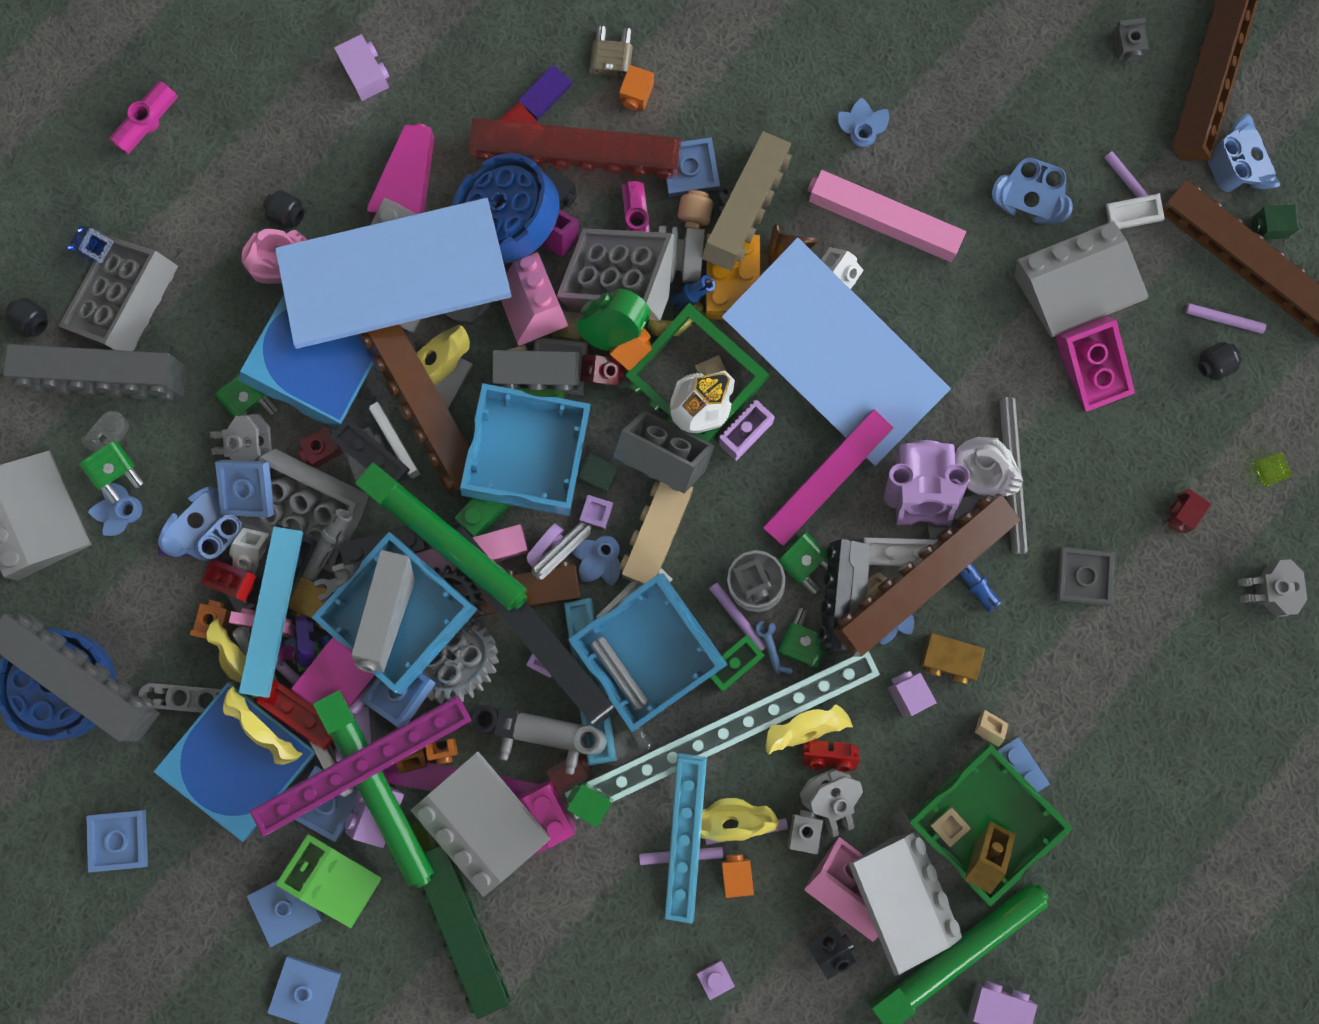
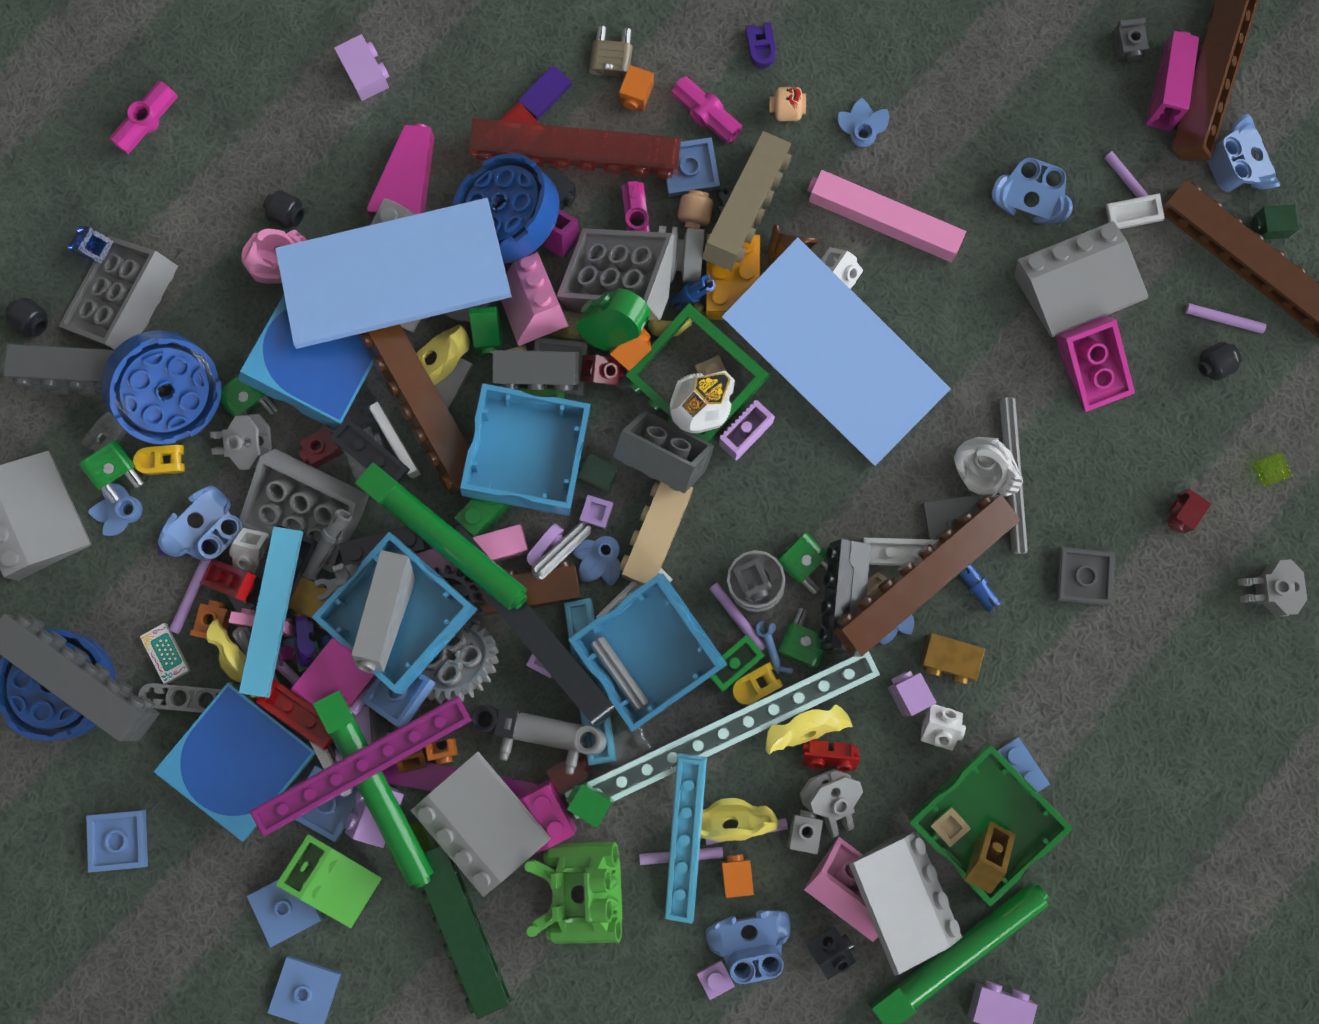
(148, 362): none -> blue brick
(151, 461): none -> yellow plate
(165, 653): none -> tile
(189, 597): none -> lavender bar
(244, 488): medium blue plate -> none
(257, 731): light yellow piece -> none
(486, 330): none -> green slope
(598, 871): none -> bright green piece
(706, 109): none -> dark pink piece
(747, 689): none -> yellow plate
(761, 51): none -> dark purple plate
(772, 931): none -> medium blue piece
(788, 104): none -> light nougat head
(828, 477): dark pink tile -> none
(926, 483): lavender piece -> none
(942, 727): none -> white brick
(991, 728): tan plate -> none
(1174, 81): none -> dark pink slope

